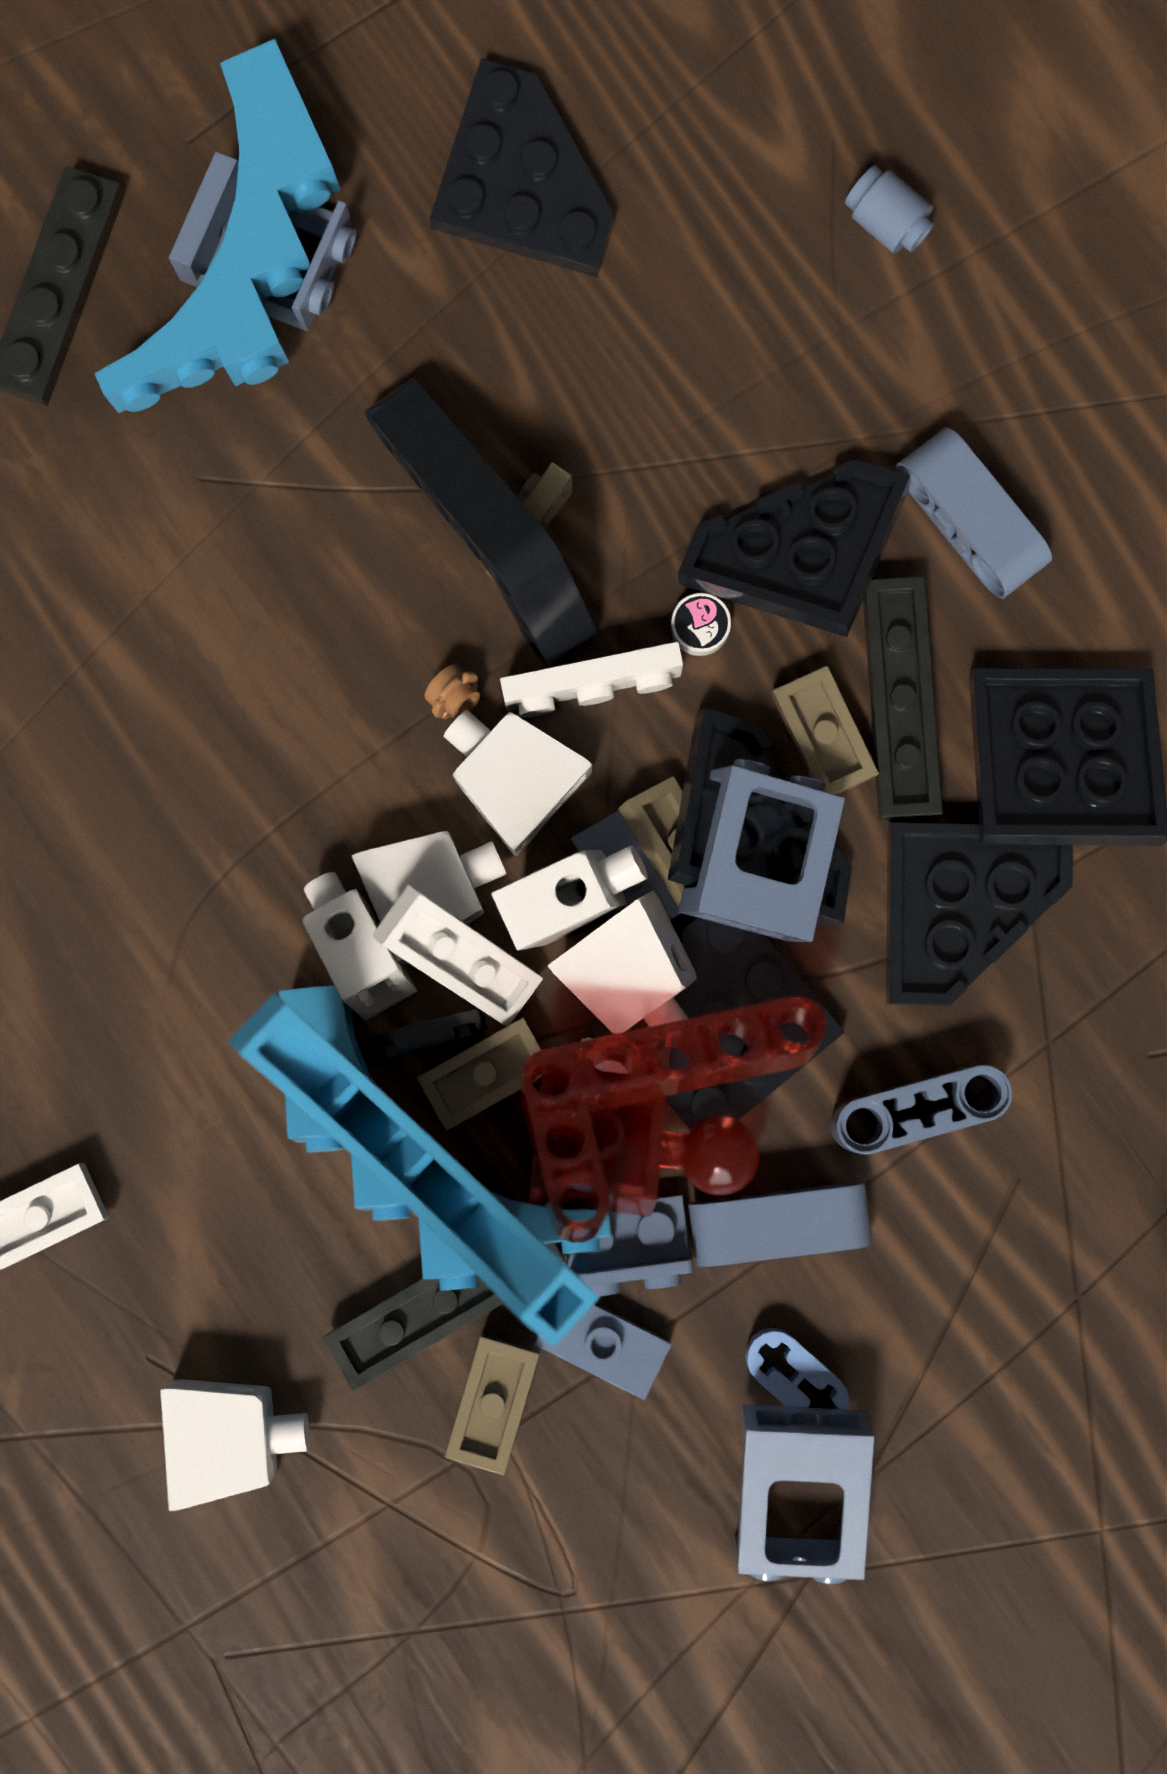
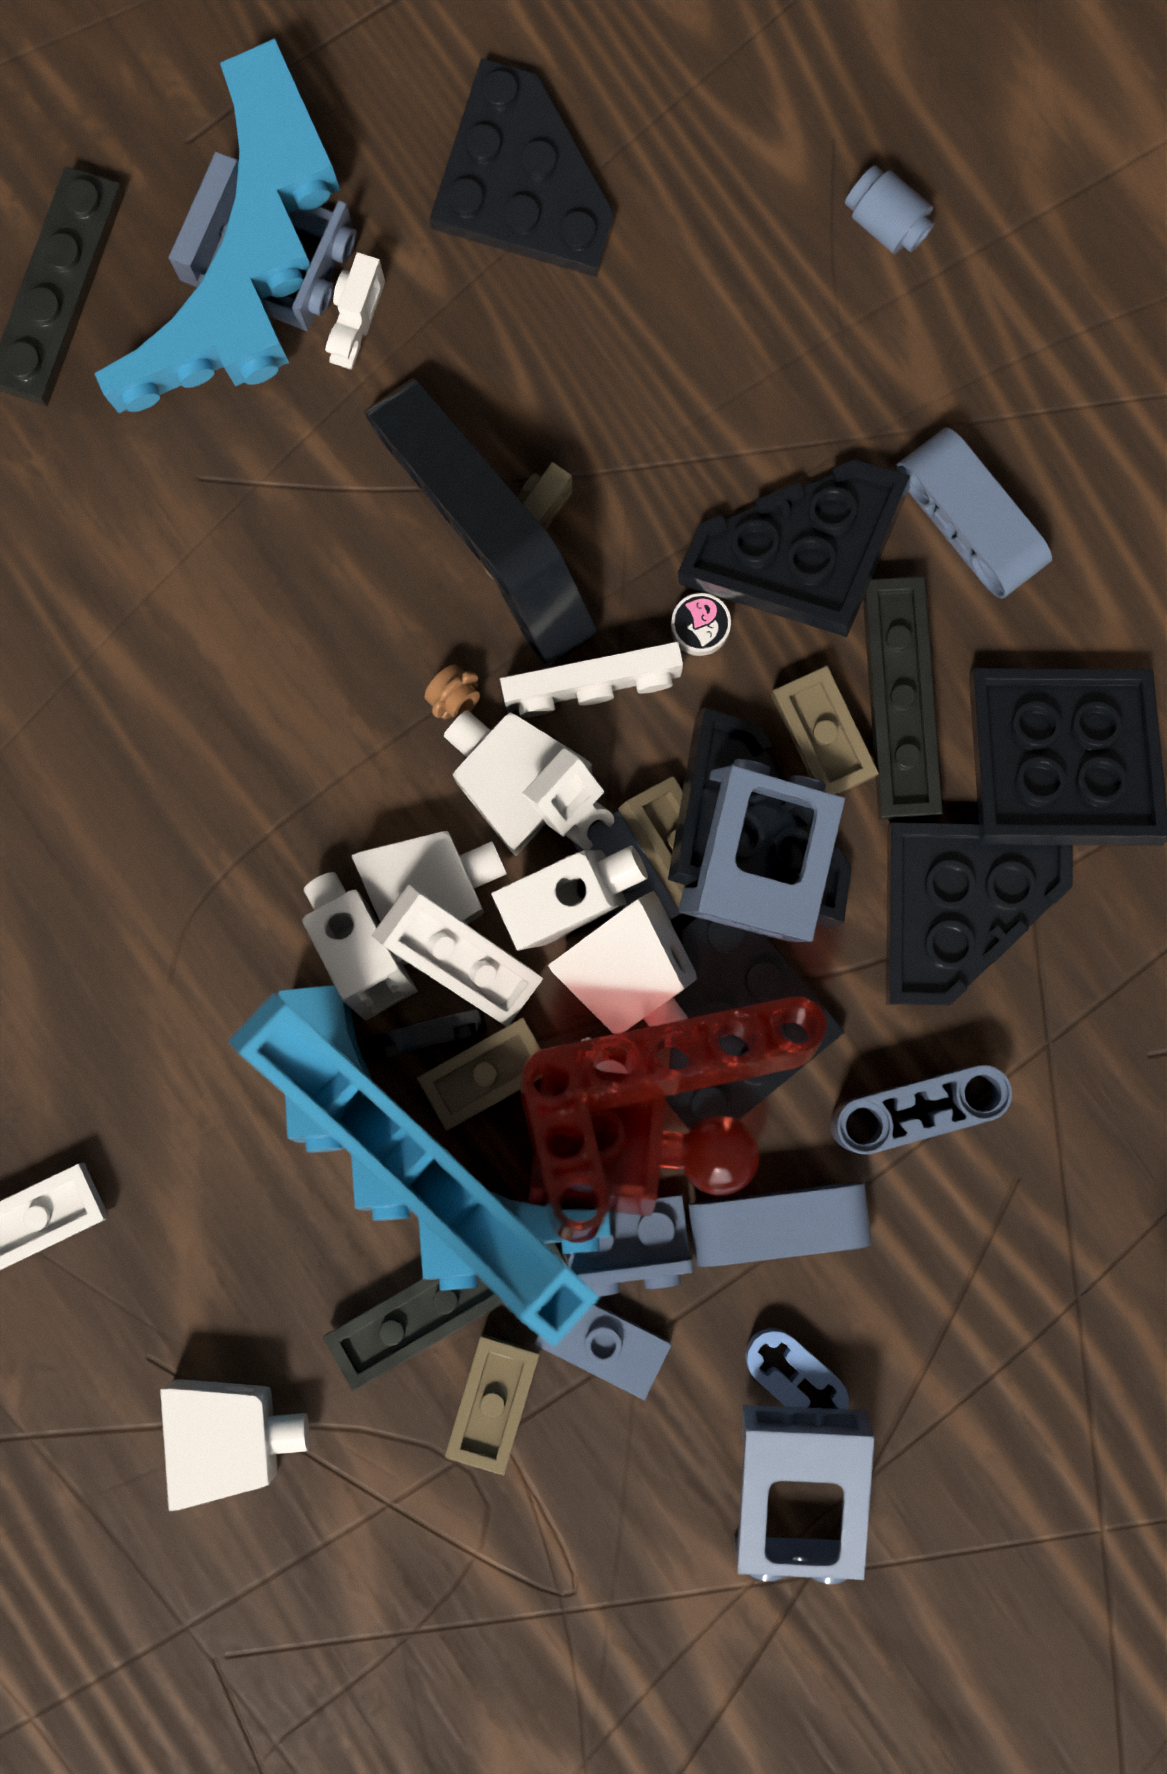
(357, 298): none -> white plate
(567, 798): none -> white plate

